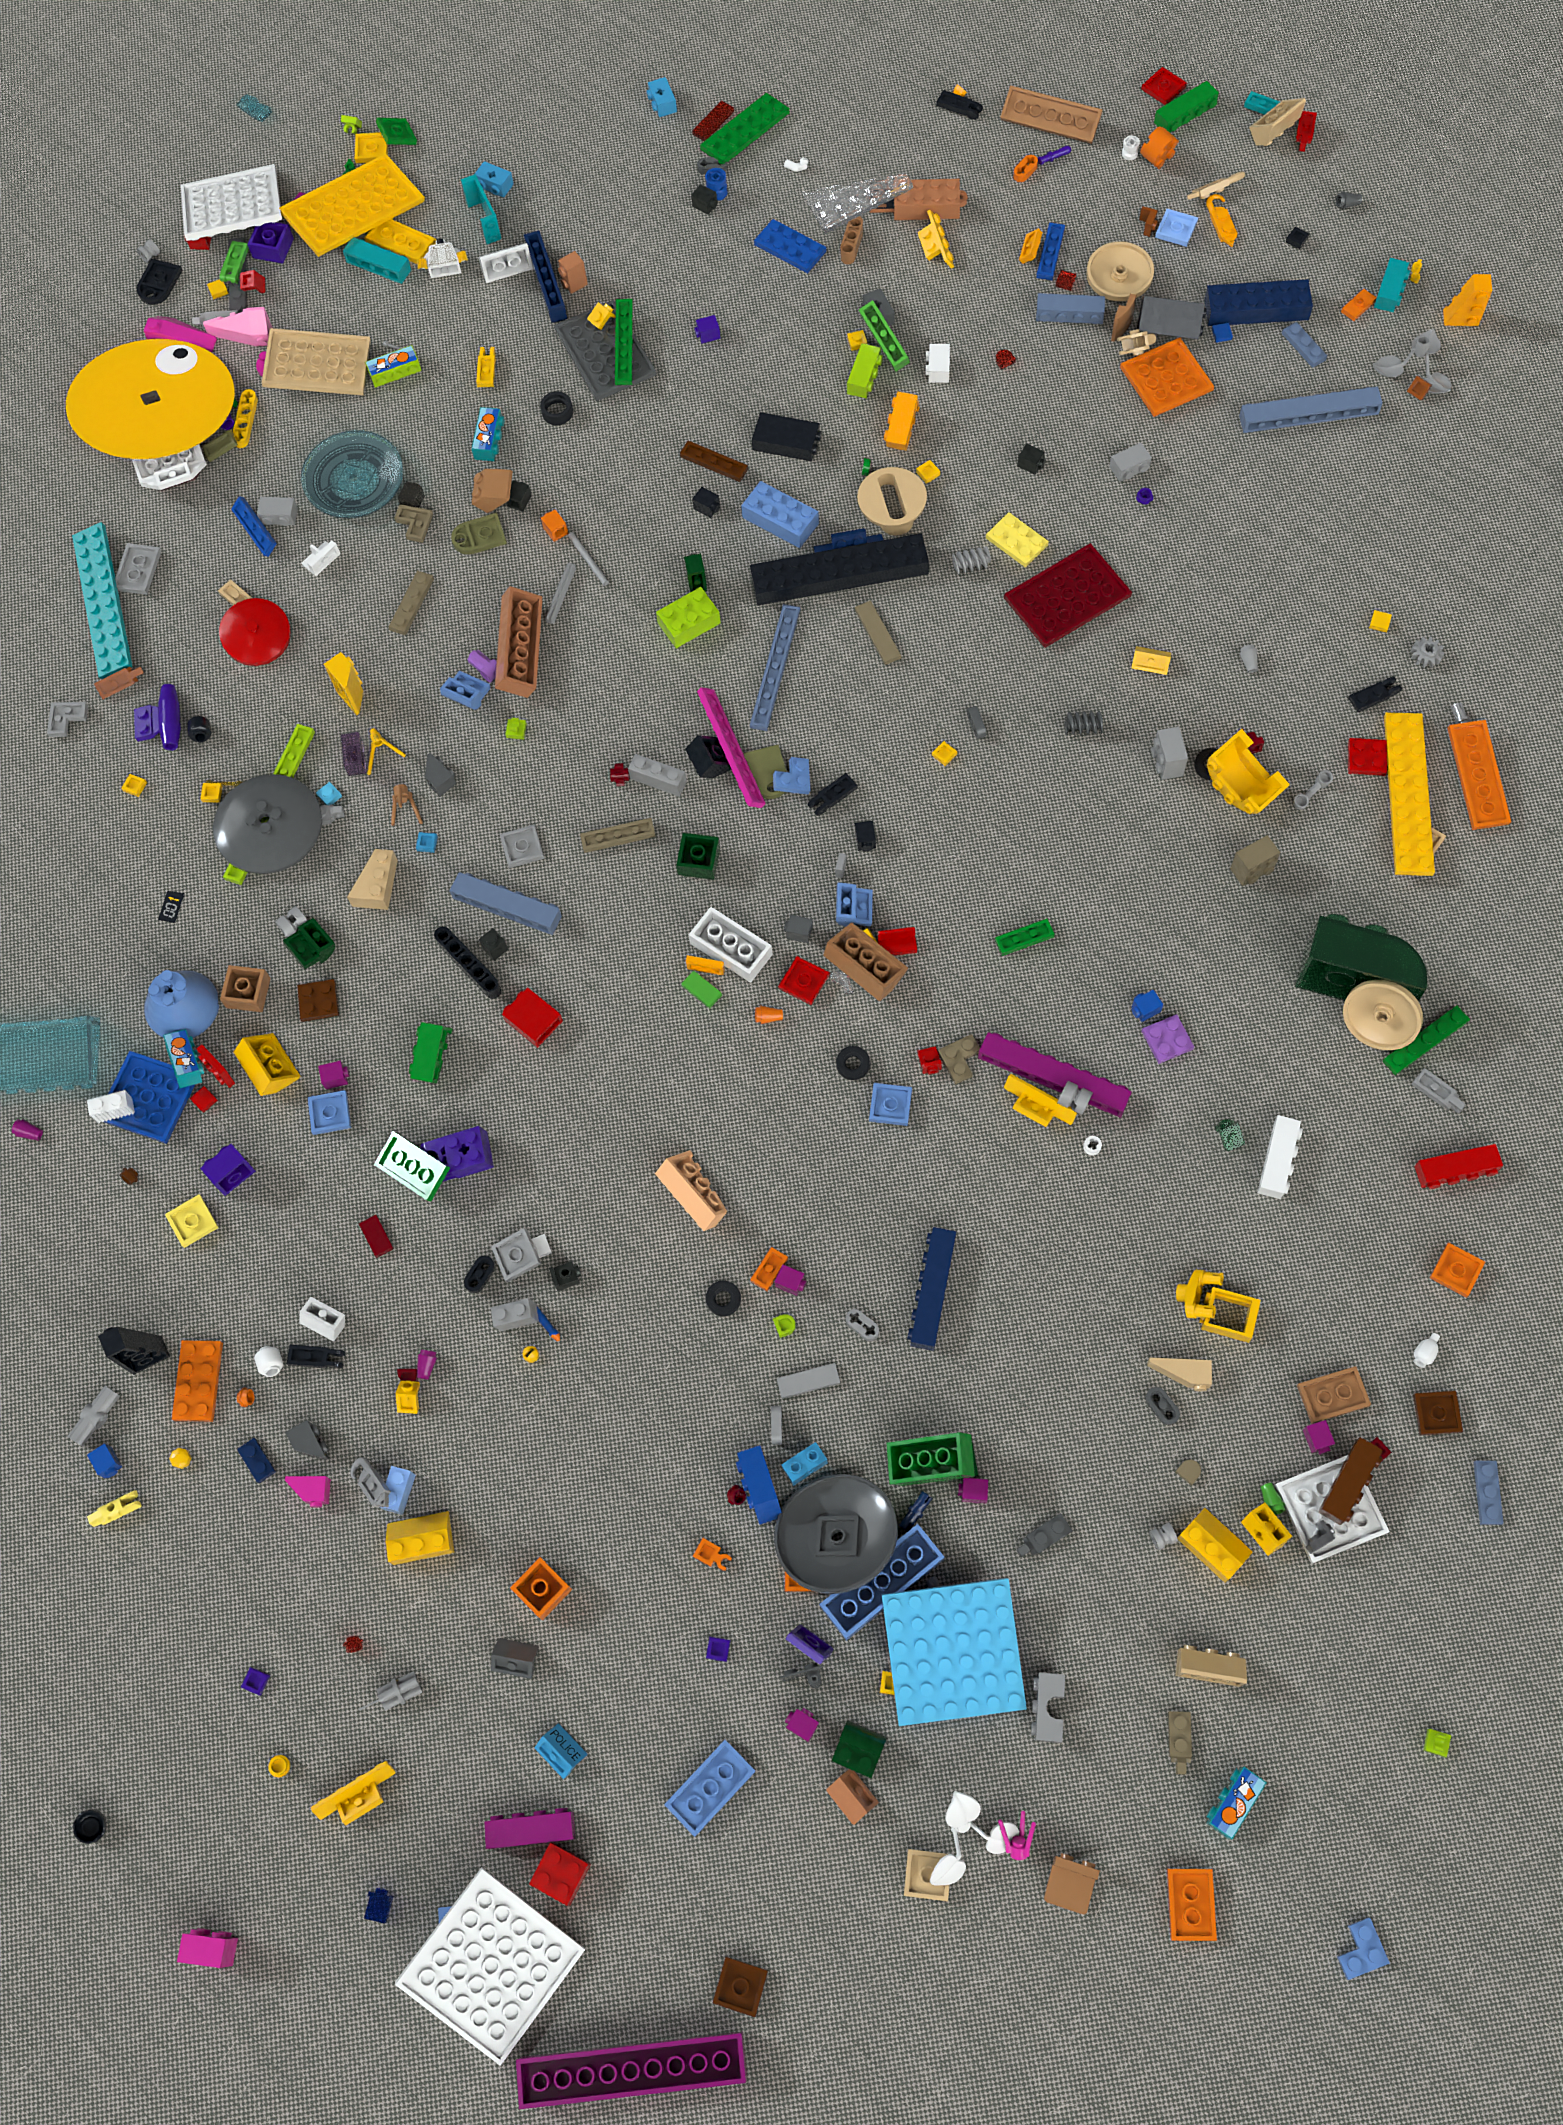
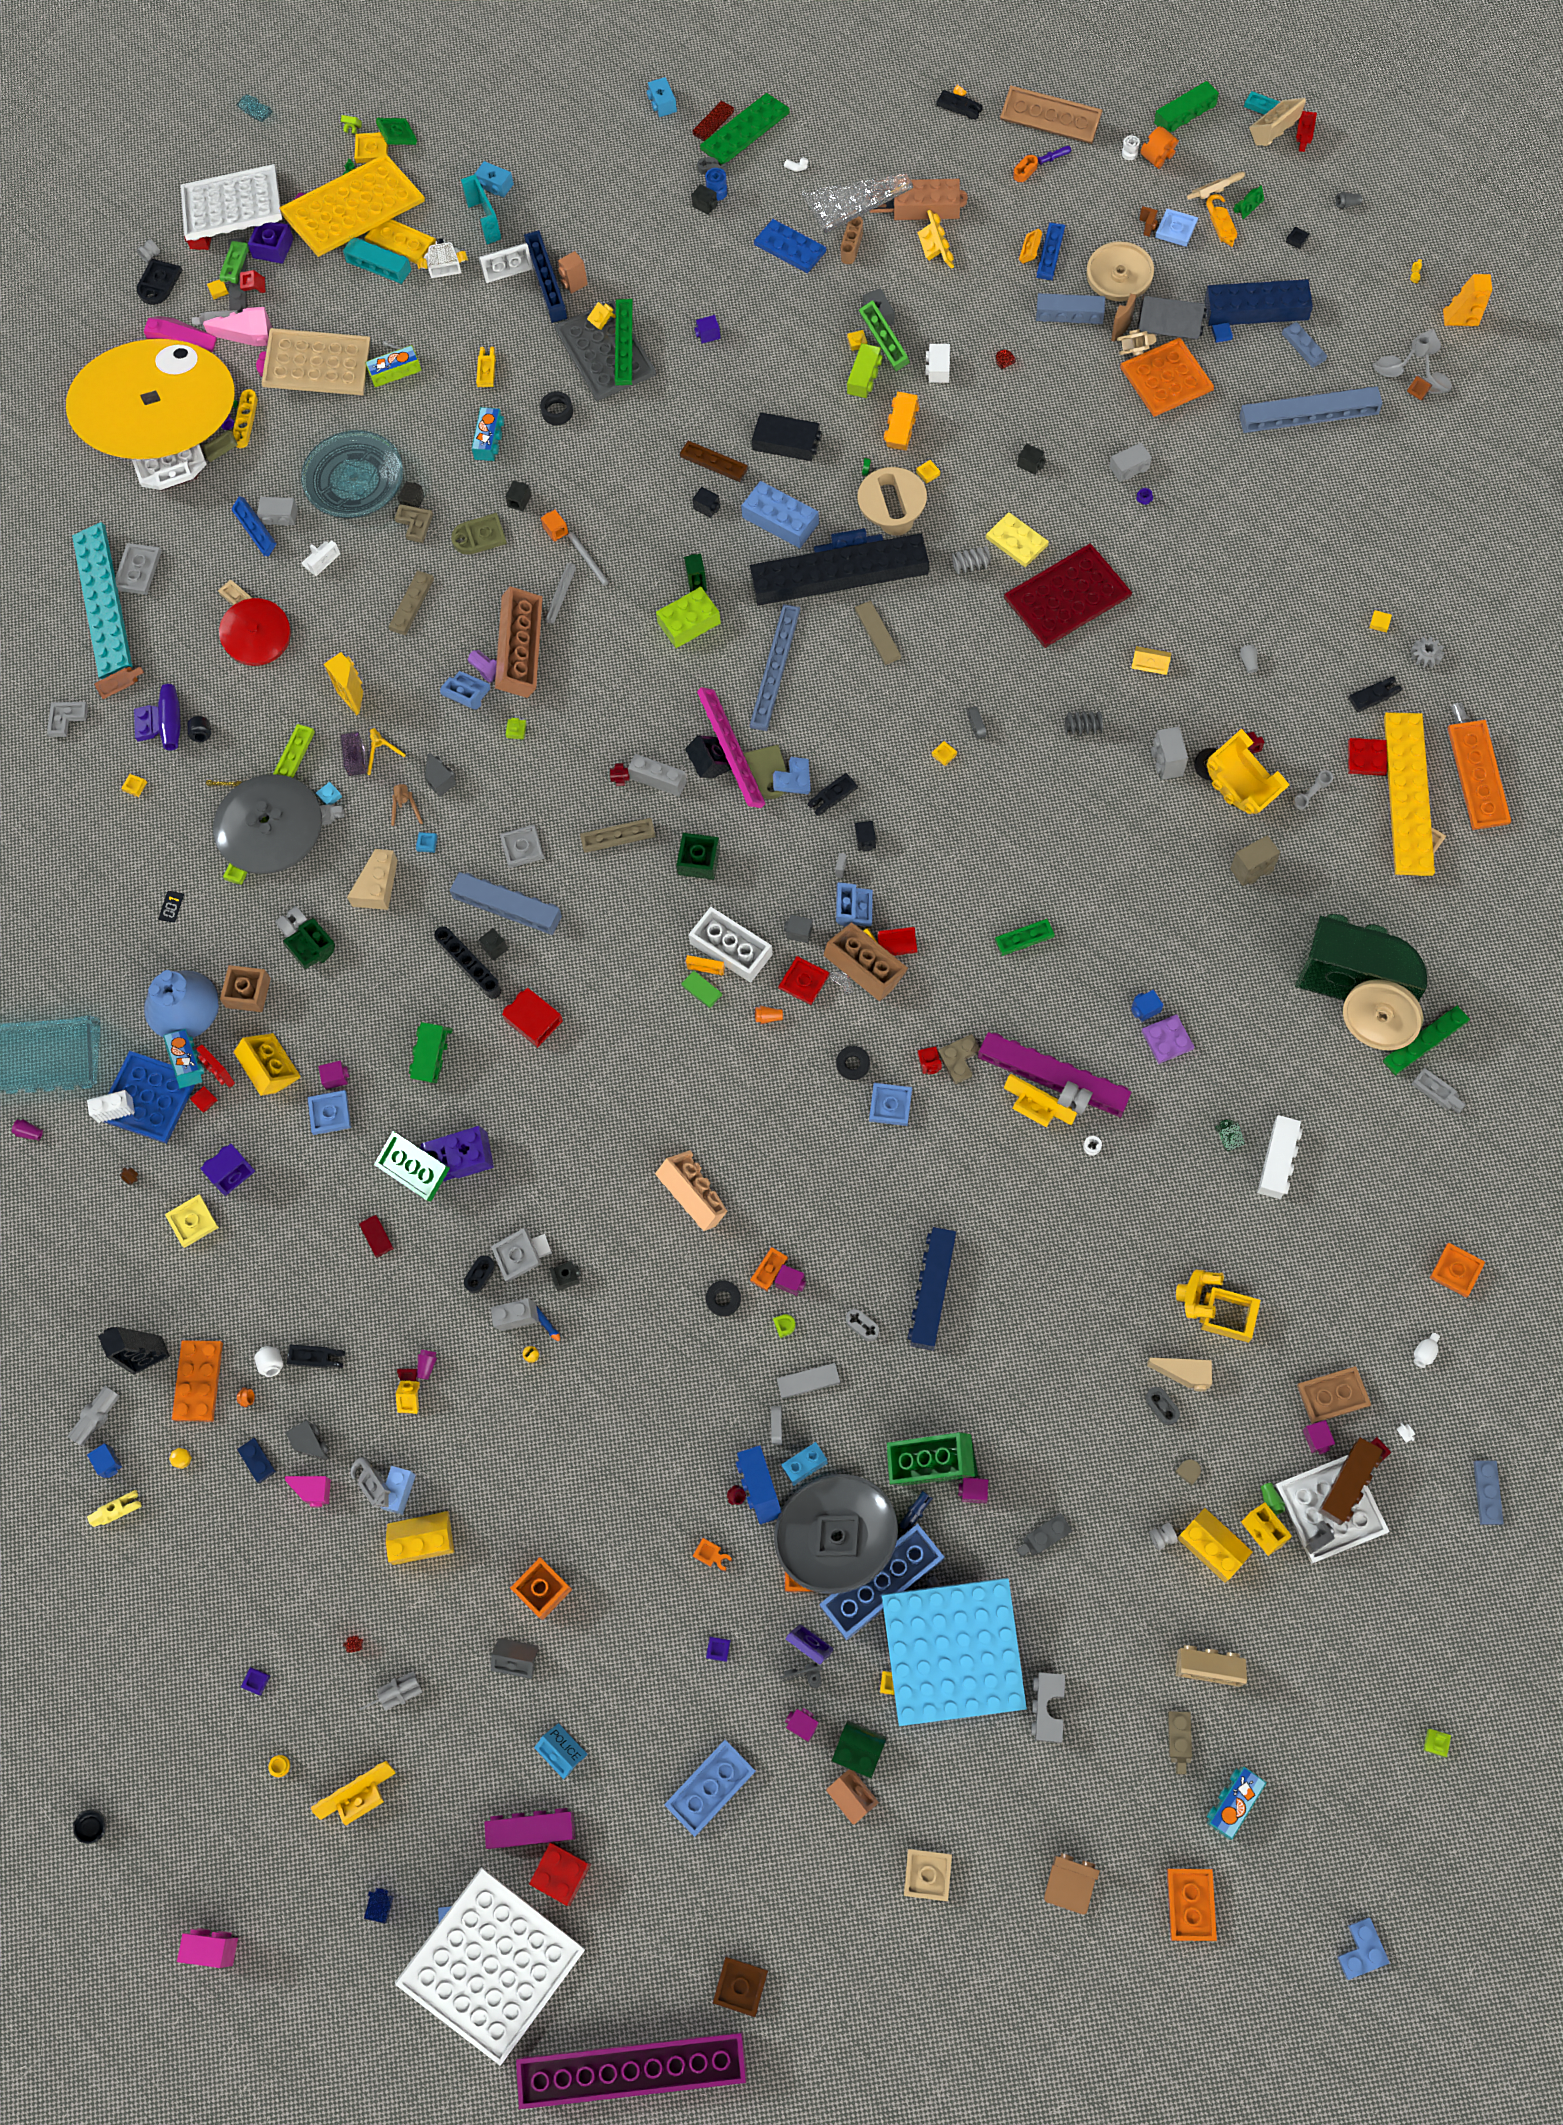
(211, 792): yellow plate -> none
(318, 1000): reddish brown plate -> none
(322, 1319): white brick -> none
(491, 489): medium nougat slope -> none
(959, 1816): white plant -> none
(1018, 1847): dark pink plant -> none
(1066, 280): clear red tile -> none
(1164, 86): red plate -> none
(1250, 202): none -> green hinge
(1358, 304): orange plate -> none
(1392, 285): teal brick -> none
(1406, 1432): none -> white plate
(1437, 1413): reddish brown plate -> none
(1459, 1166): red brick -> none

